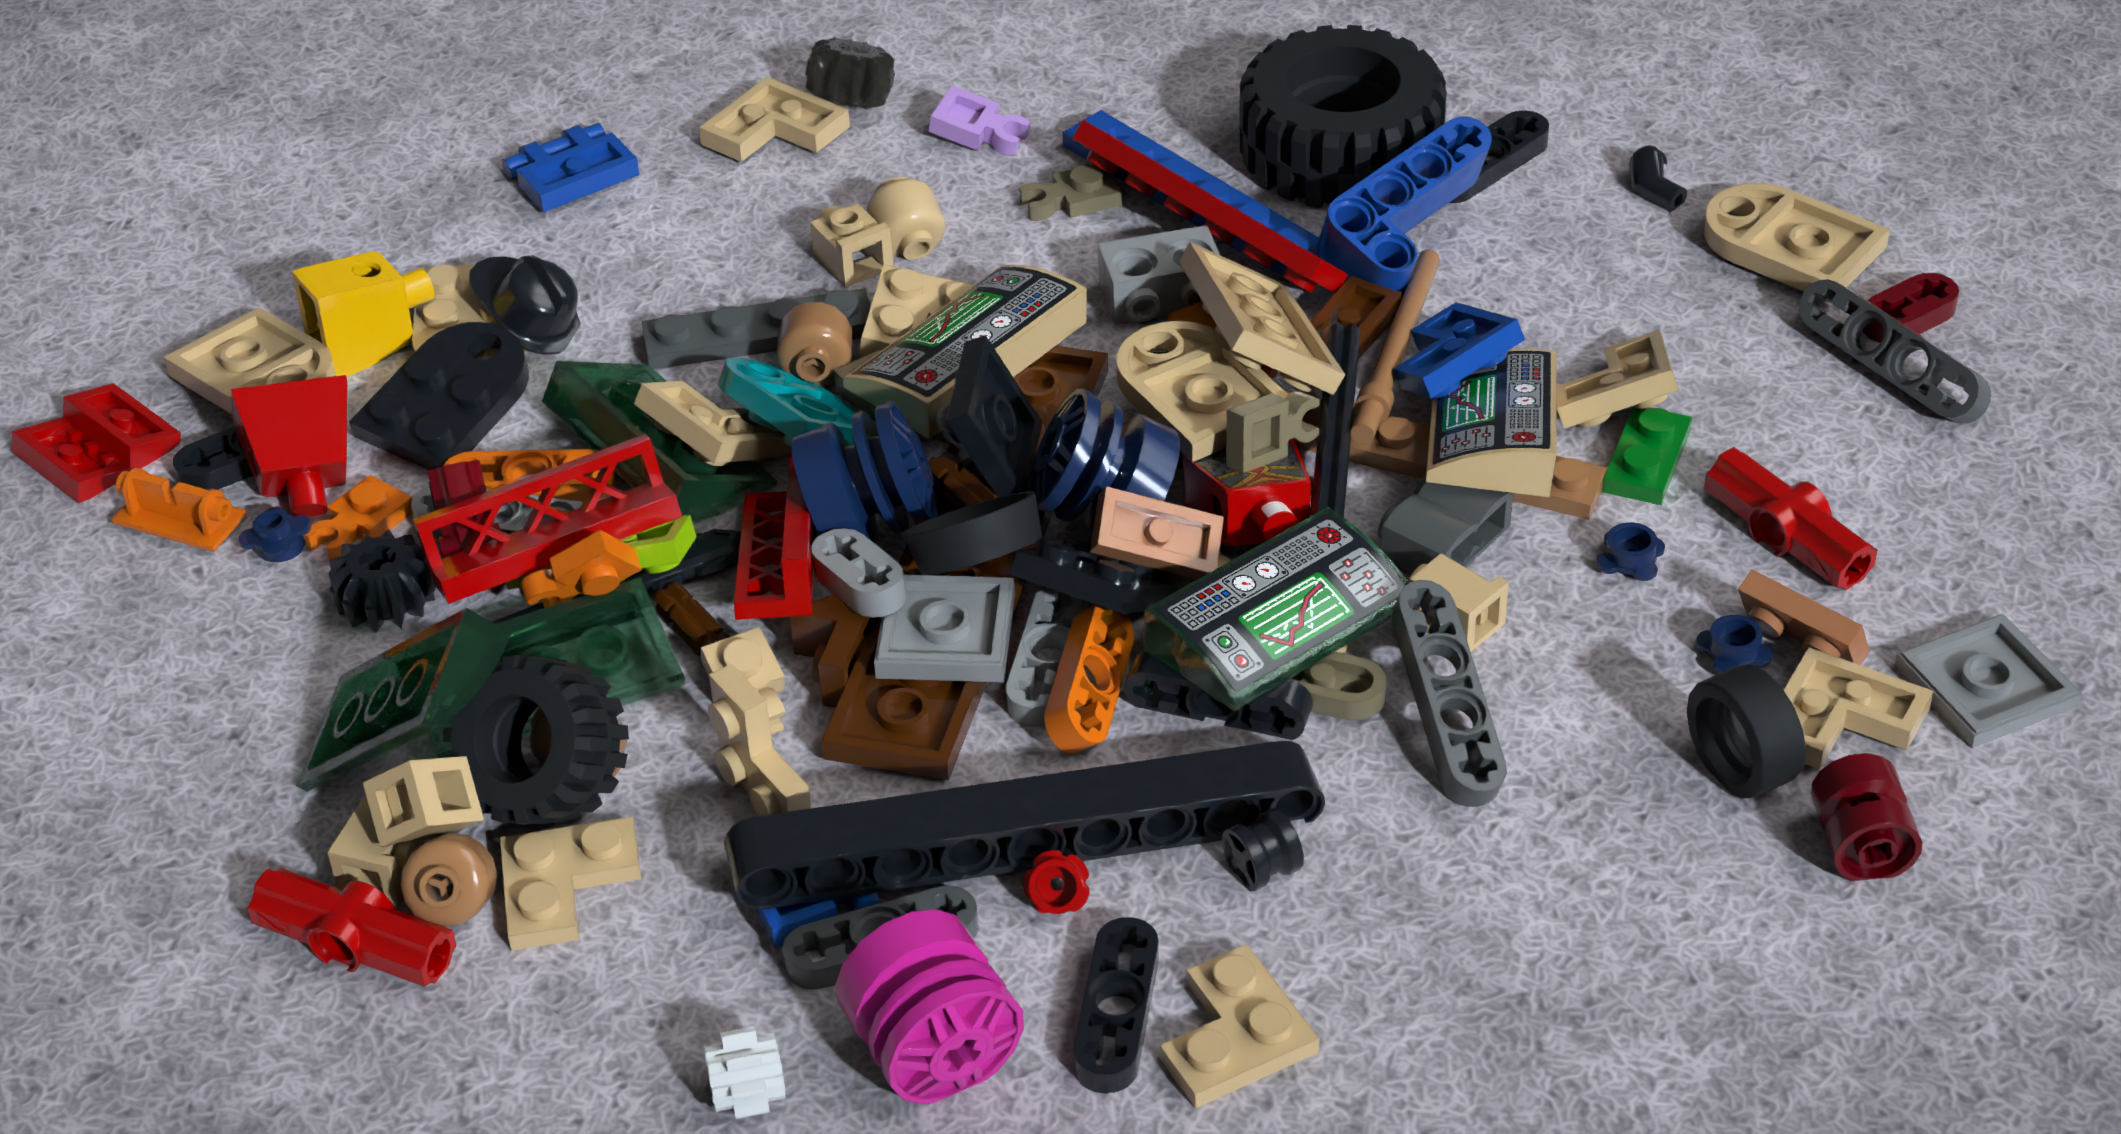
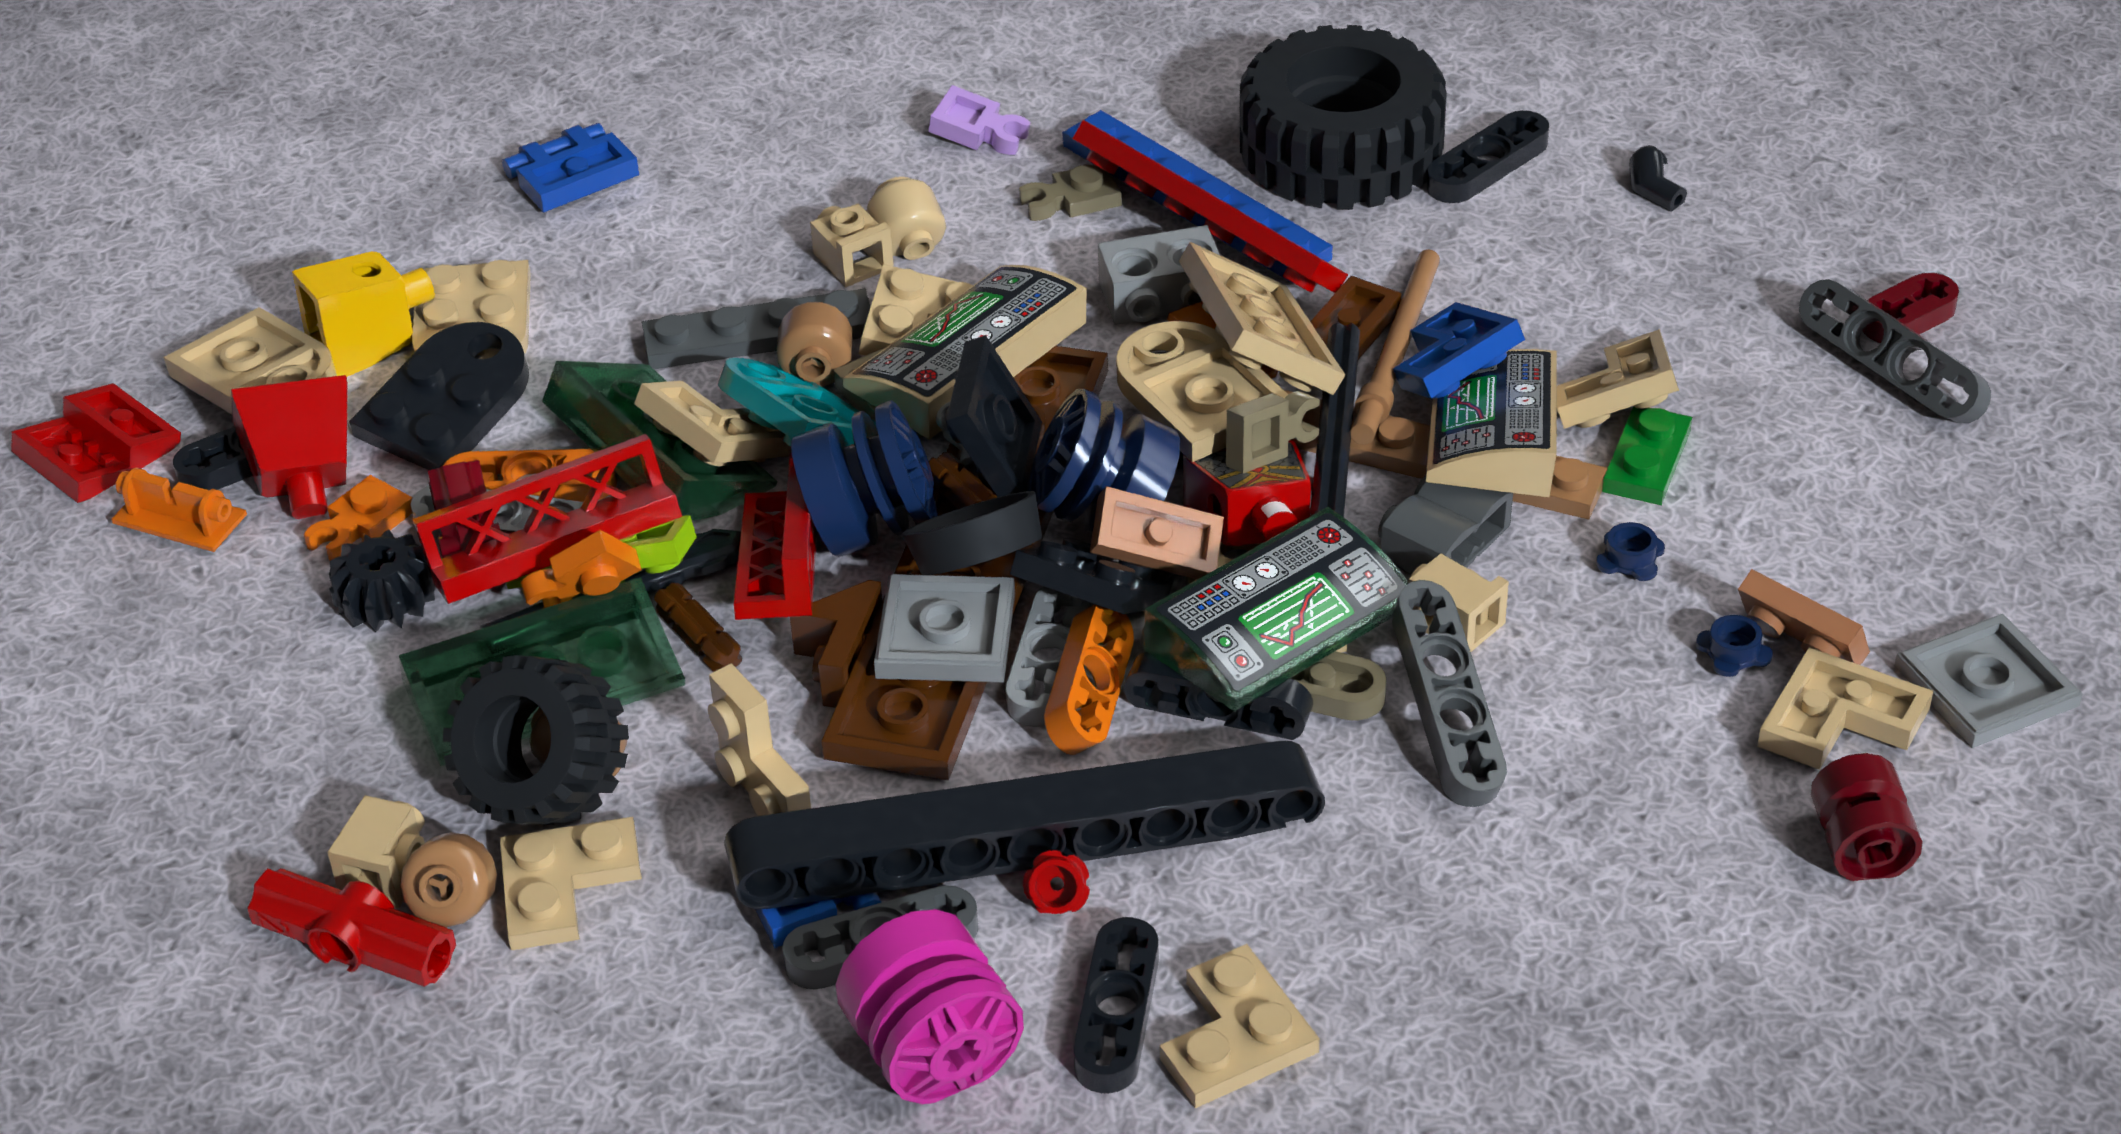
(276, 535): dark blue plate -> none
(403, 694): clear green slope -> none
(423, 800): tan brick -> none
(529, 299): black piece -> none
(745, 1072): white gear -> none
(756, 662): tan plate -> none
(773, 111): tan plate -> none
(850, 73): clear smoke gear -> none
(858, 572): light grey beam -> none
(1263, 849): black wheel -> none
(1370, 220): blue beam -> none
(1746, 731): black tyre -> none
(1790, 519): red piece -> none
(1791, 235): tan plate -> none

